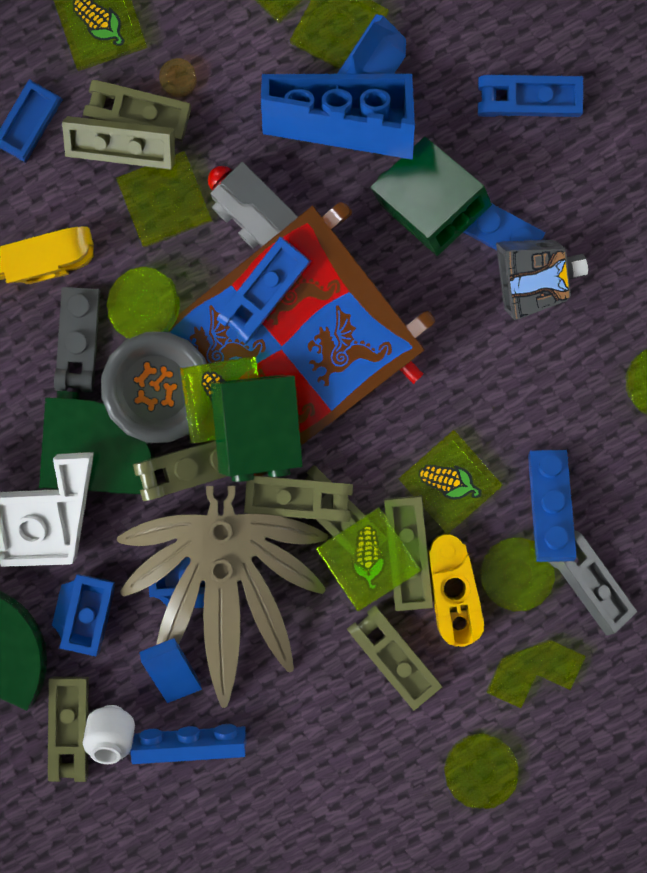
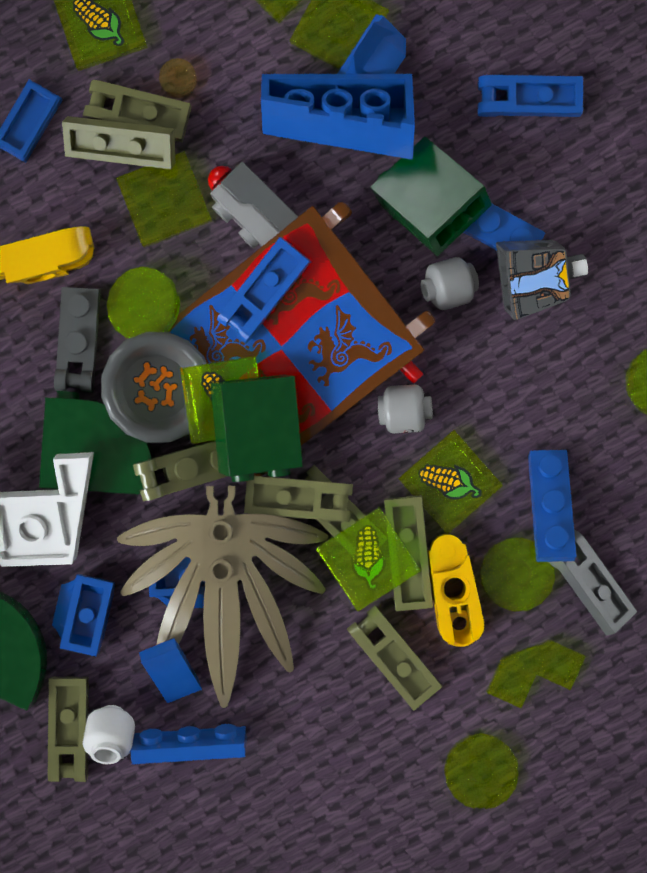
(404, 409): none -> light grey head
(450, 283): none -> light grey head

